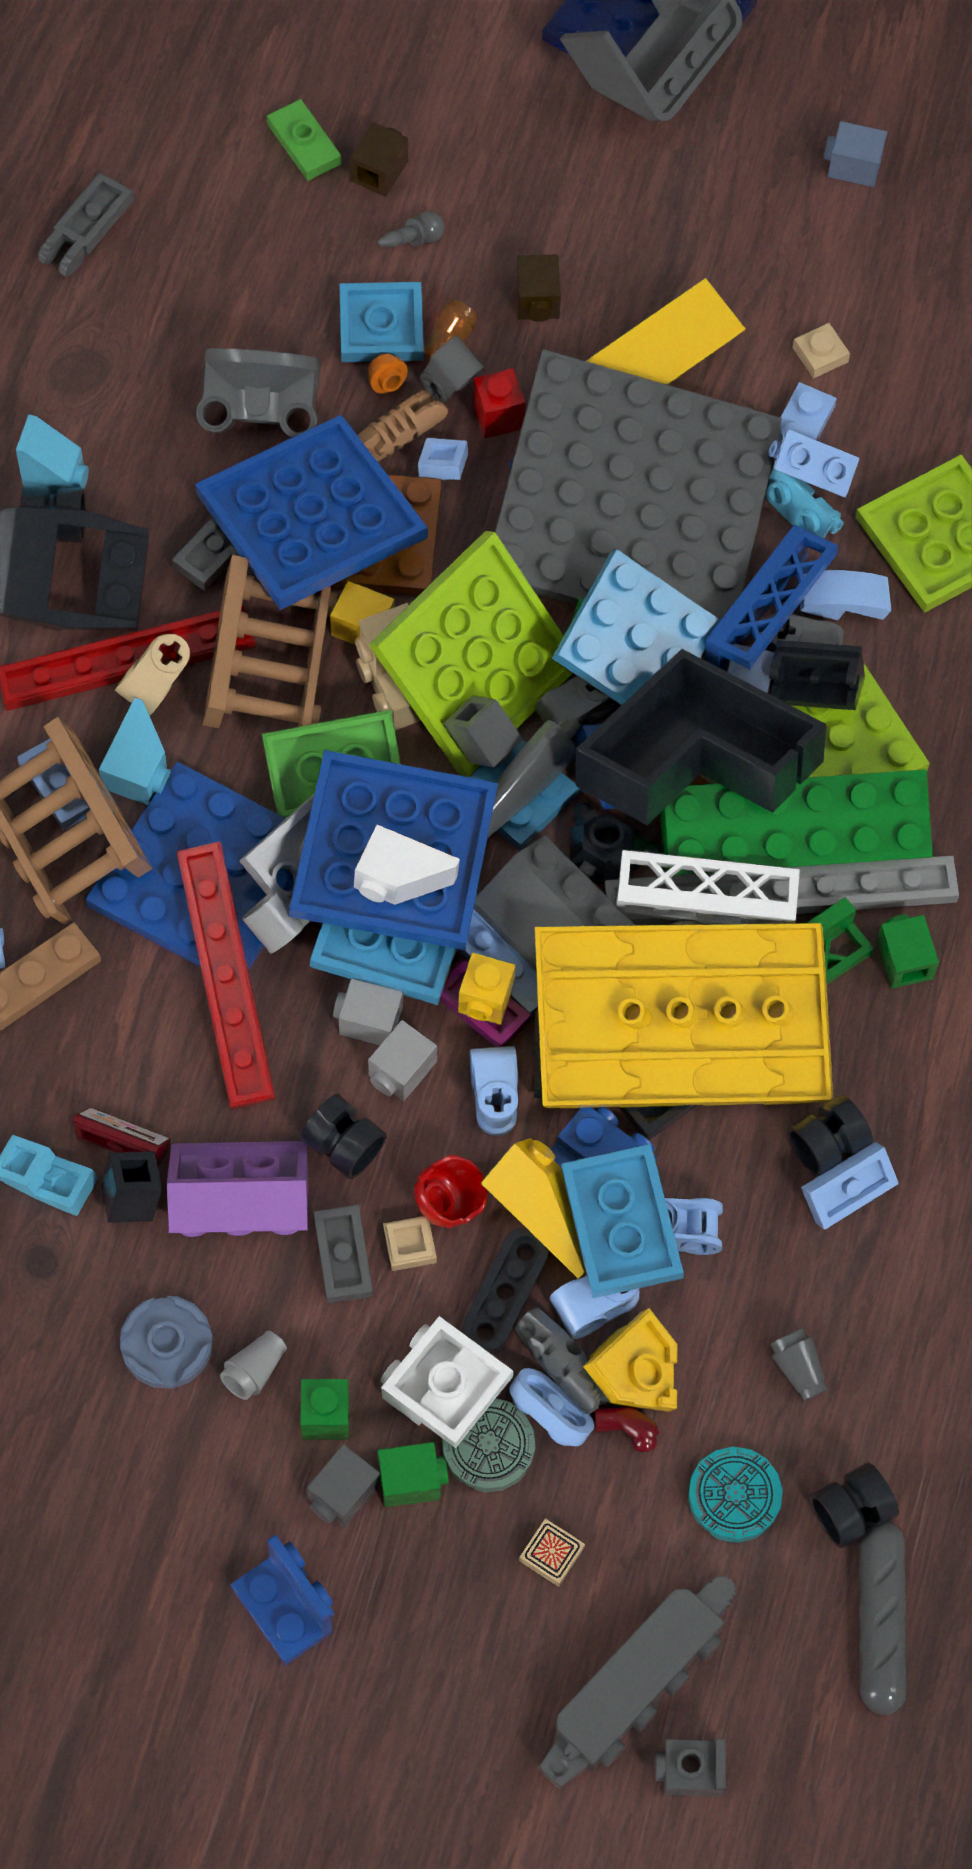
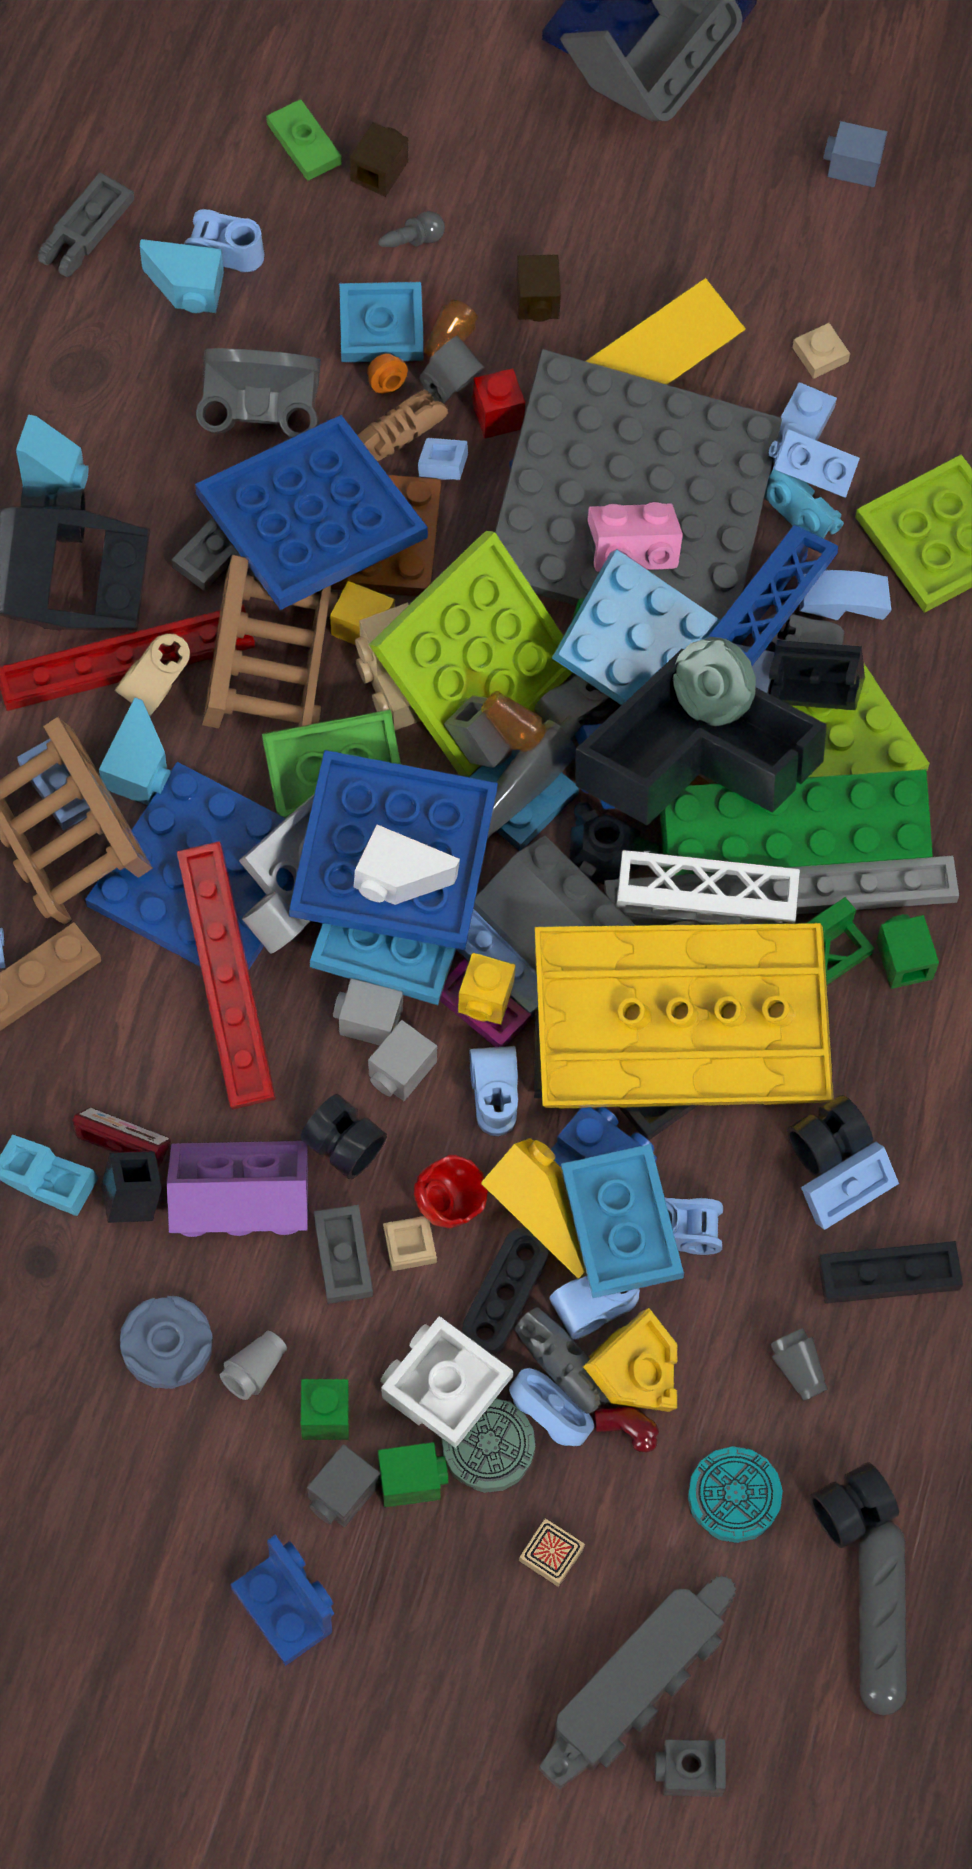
(184, 273): none -> medium azure slope
(229, 235): none -> light blue piece
(514, 722): none -> clear orange cone
(641, 532): none -> bright pink bracket
(714, 681): none -> sand green tile
(890, 1272): none -> black plate

